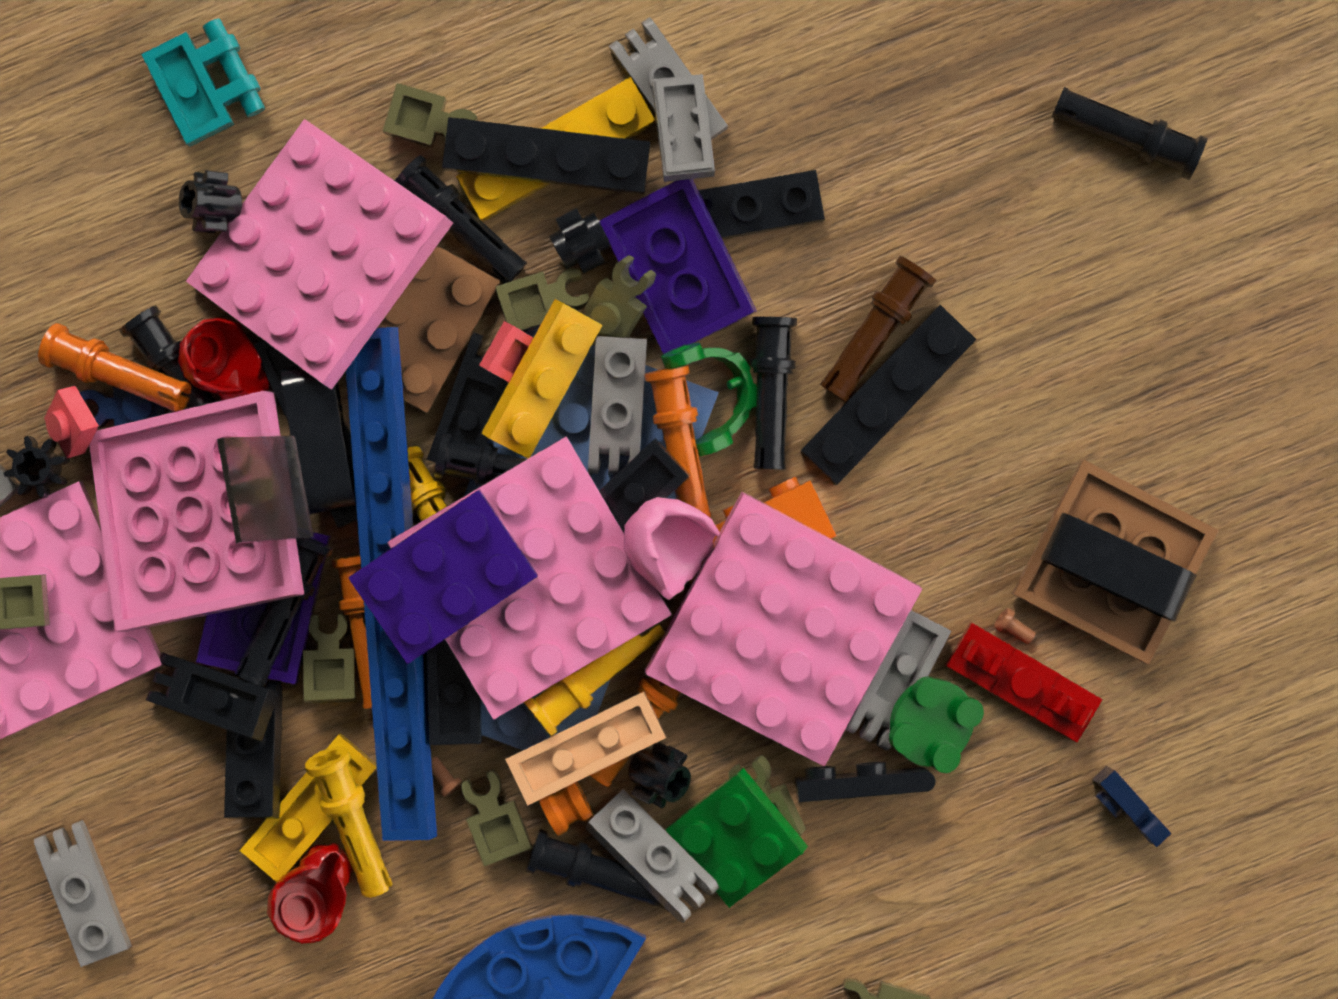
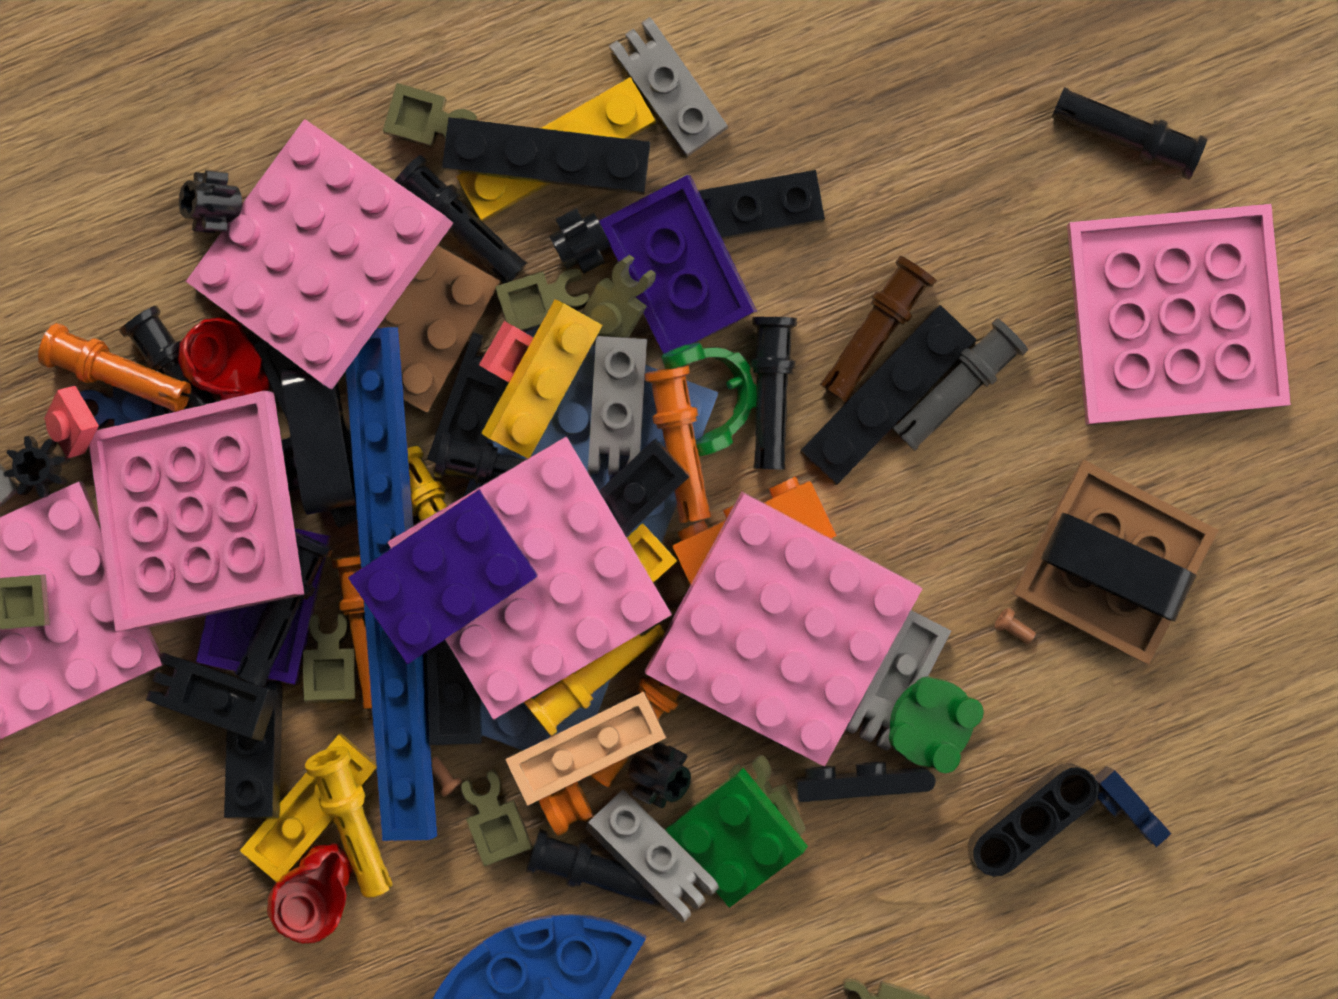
(82, 895): light grey hinge -> none
(189, 89): teal plate -> none
(265, 488): clear smoke piece -> none
(668, 543): bright pink hair -> none
(683, 128): light grey plate -> none
(976, 368): none -> dark grey pin
(1023, 682): red plate -> none
(1057, 812): none -> black beam
(1178, 314): none -> bright pink plate

